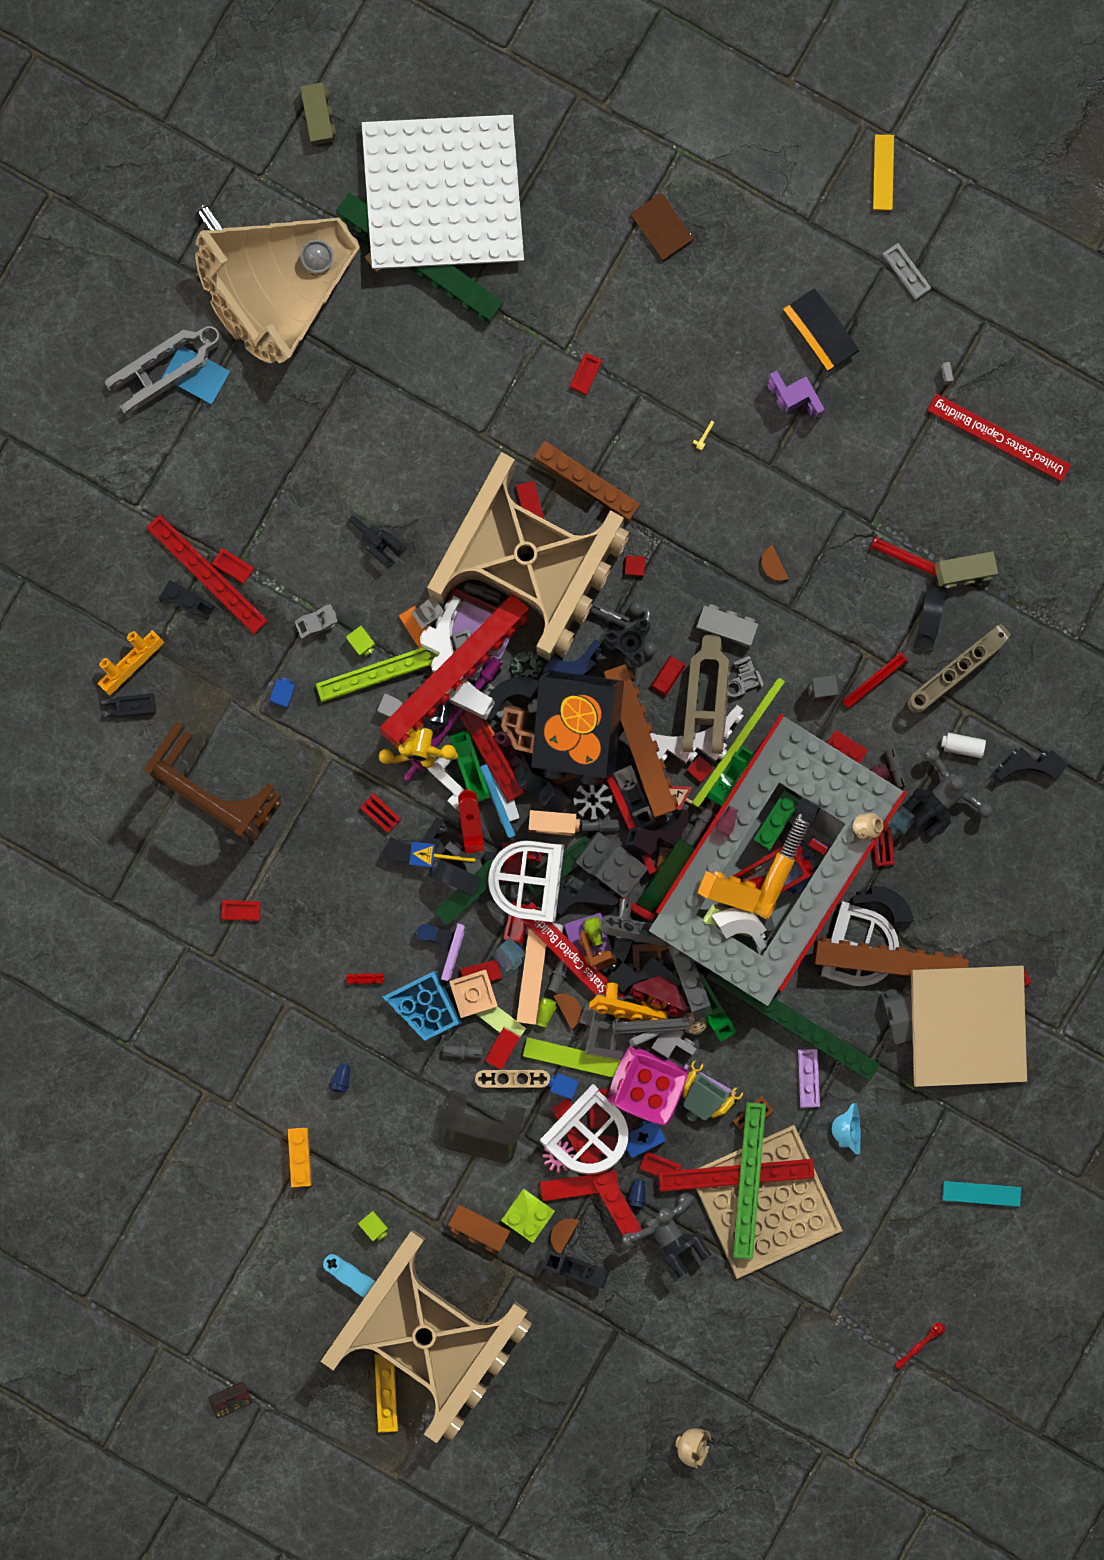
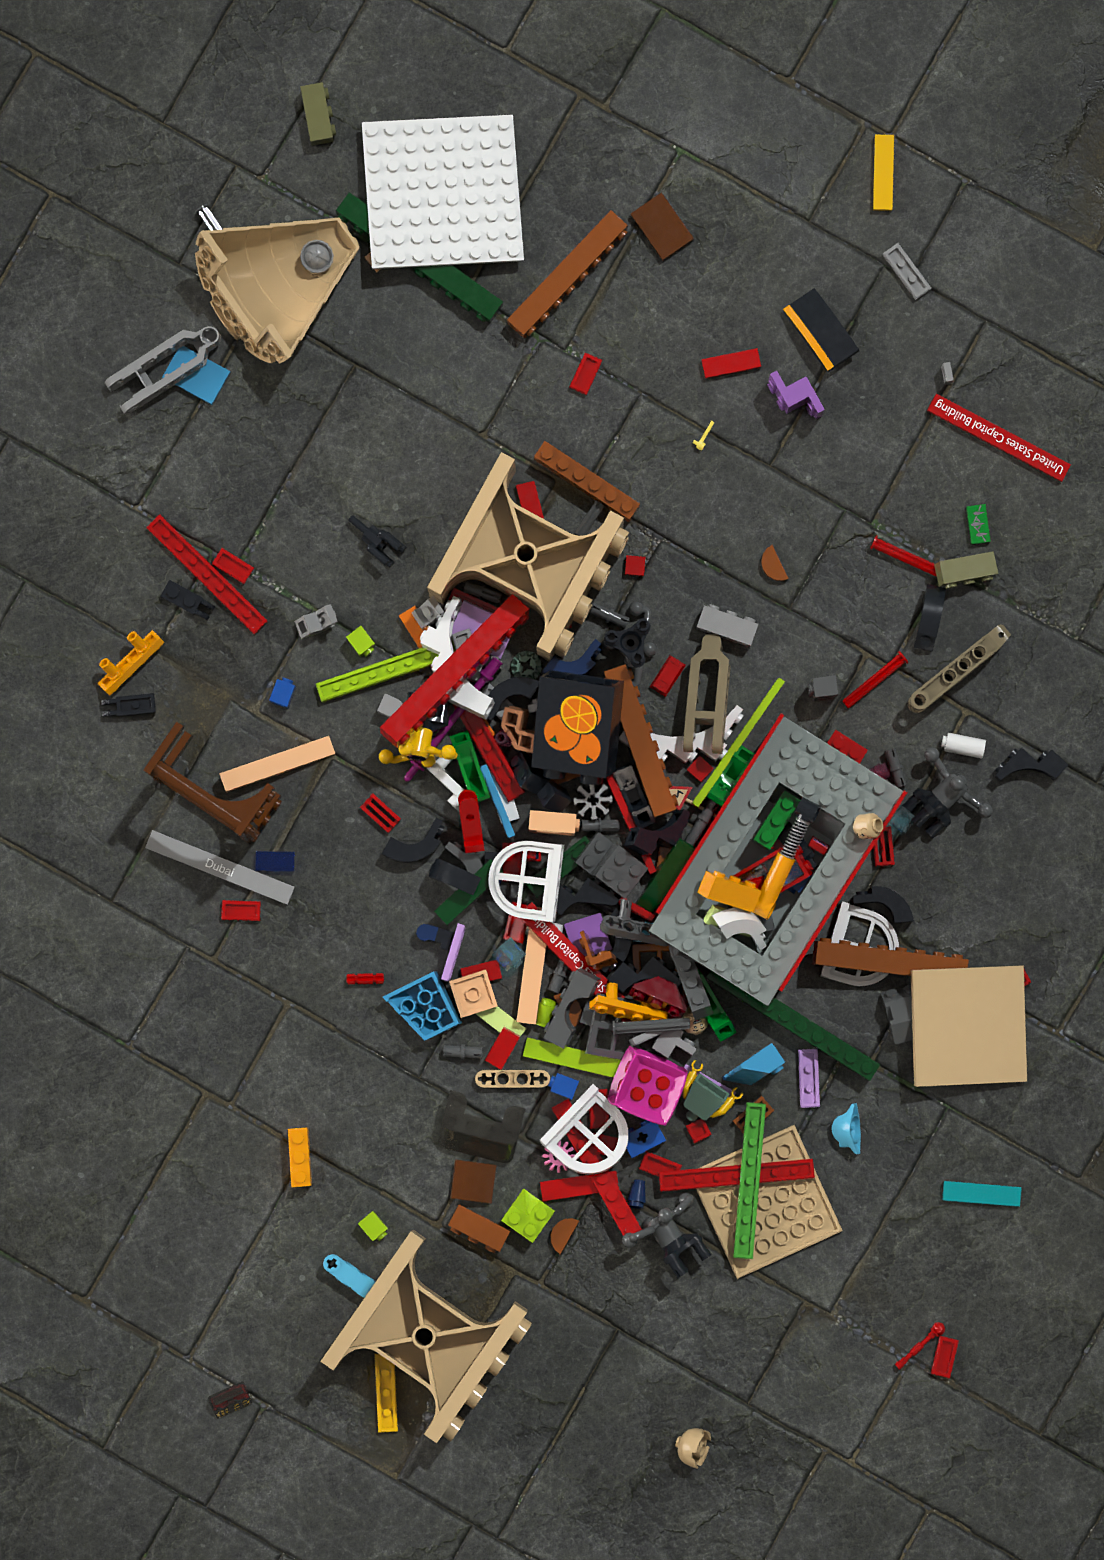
(220, 867): none -> light grey tile
(275, 861): none -> clear blue tile
(277, 764): none -> light nougat slope
(340, 1080): dark blue cone -> none
(423, 854): piece -> none
(473, 1181): none -> reddish brown slope
(560, 1029): none -> dark grey arch
(567, 274): none -> dark orange brick
(575, 1269): black arch -> none
(593, 930): lime cone -> none
(698, 1130): none -> red tile
(726, 823): clear pink cone -> none
(731, 363): none -> red tile
(748, 678): light grey piece -> none
(756, 1067): none -> dark azure wedge
(944, 1356): none -> red tile
(978, 524): none -> green tile

